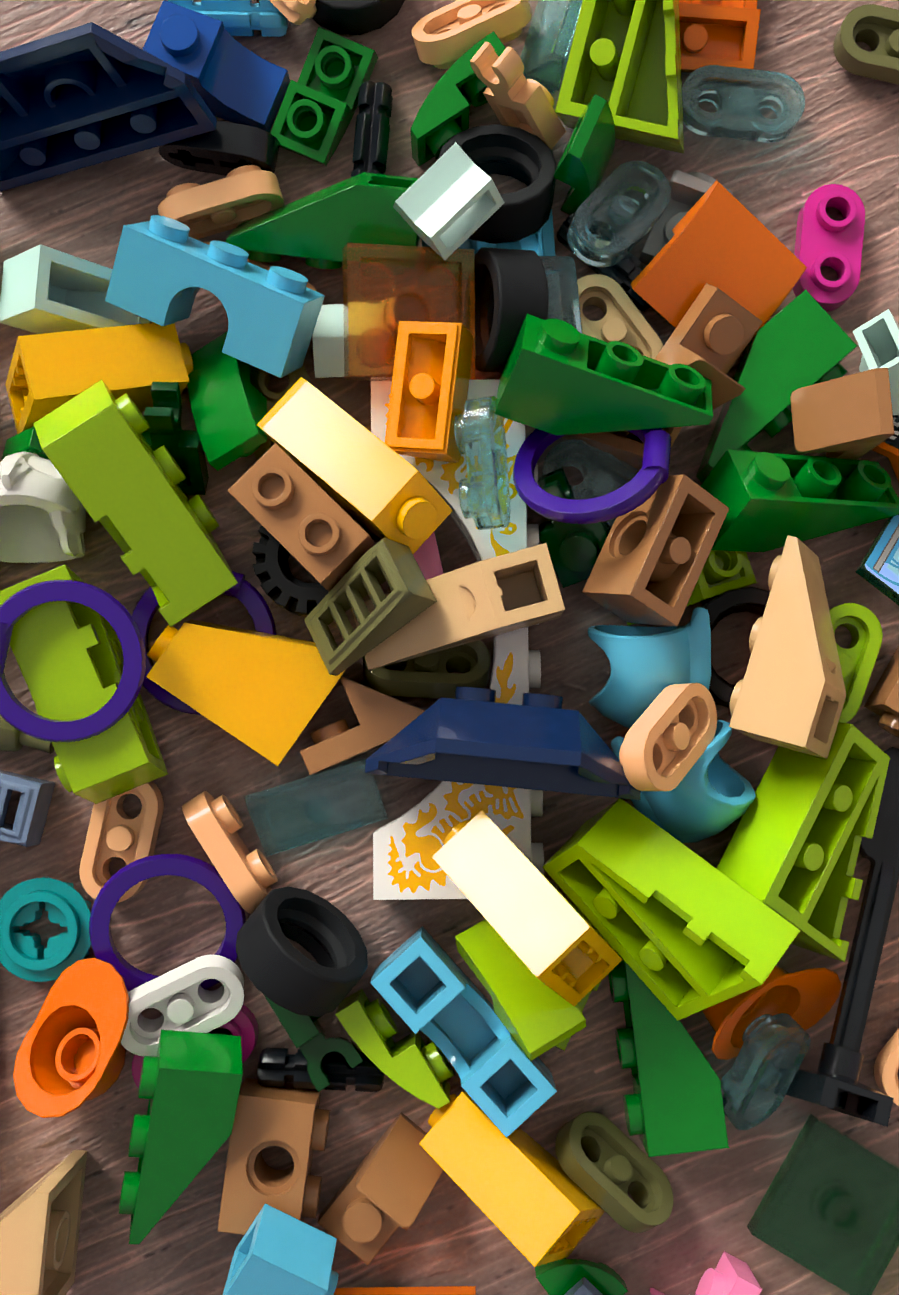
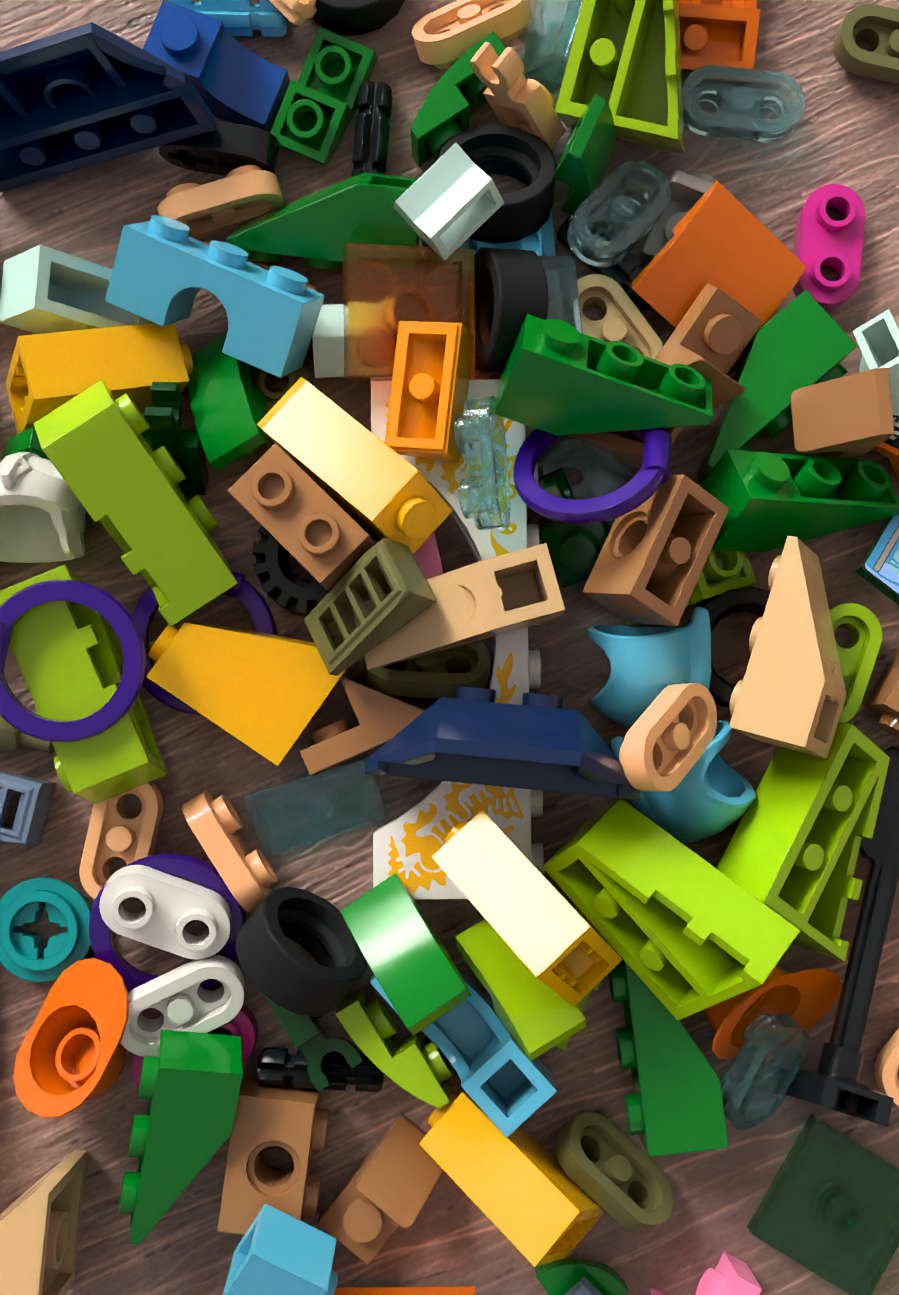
(169, 907): none -> white plate
(405, 954): none -> slope

